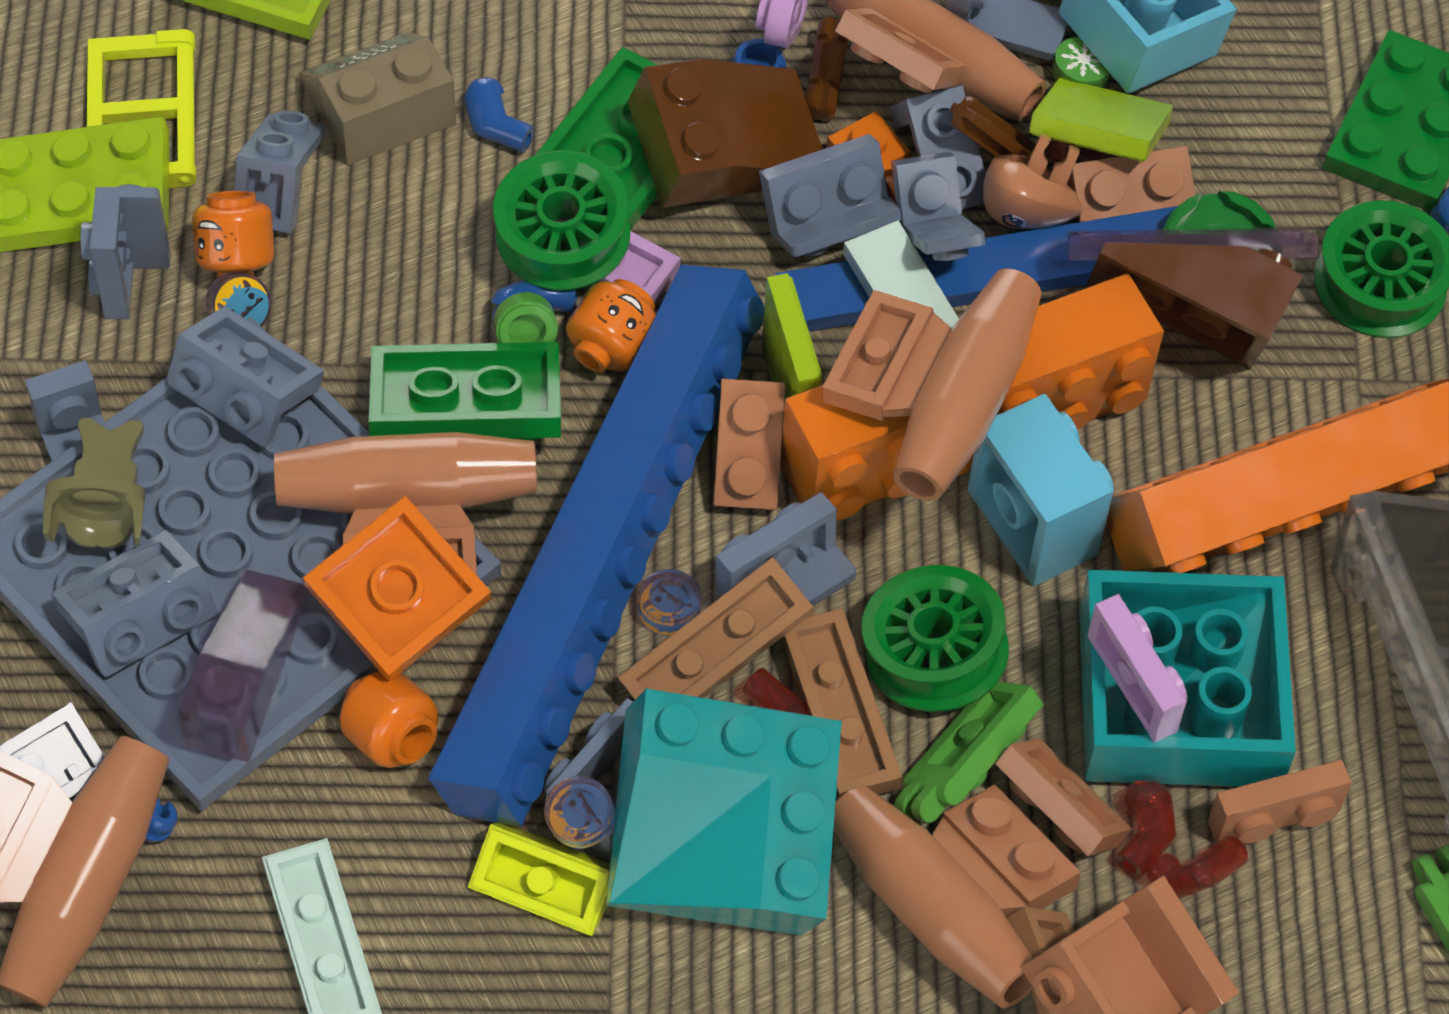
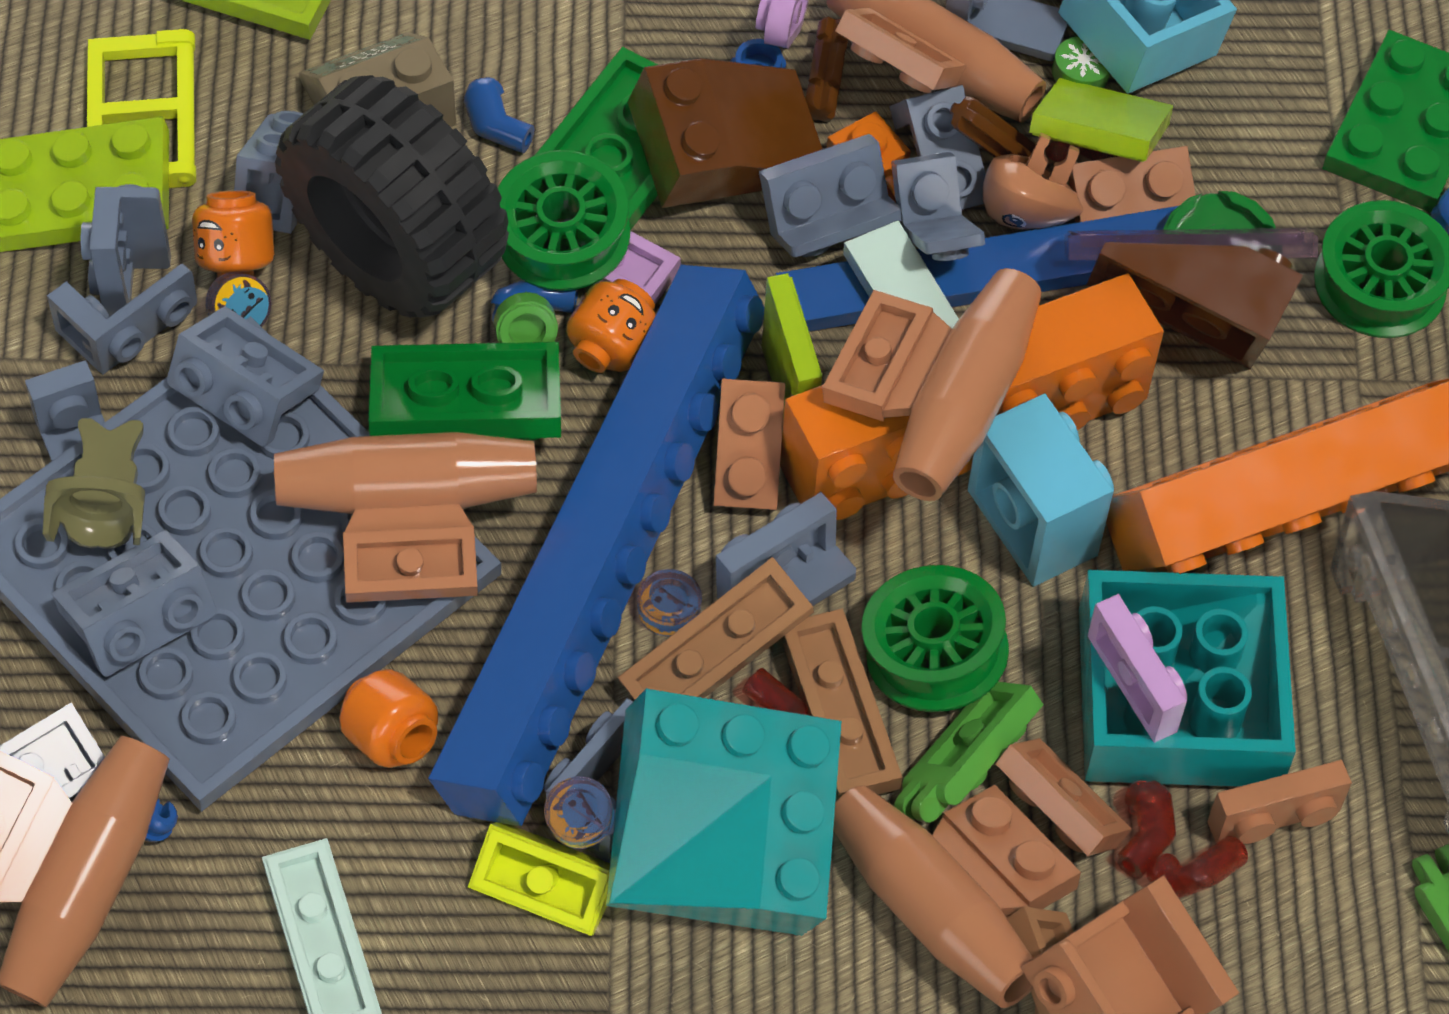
(120, 337): none -> sand blue bracket
(241, 666): clear purple slope -> none
(392, 195): none -> black tyre
(397, 588): orange plate -> none

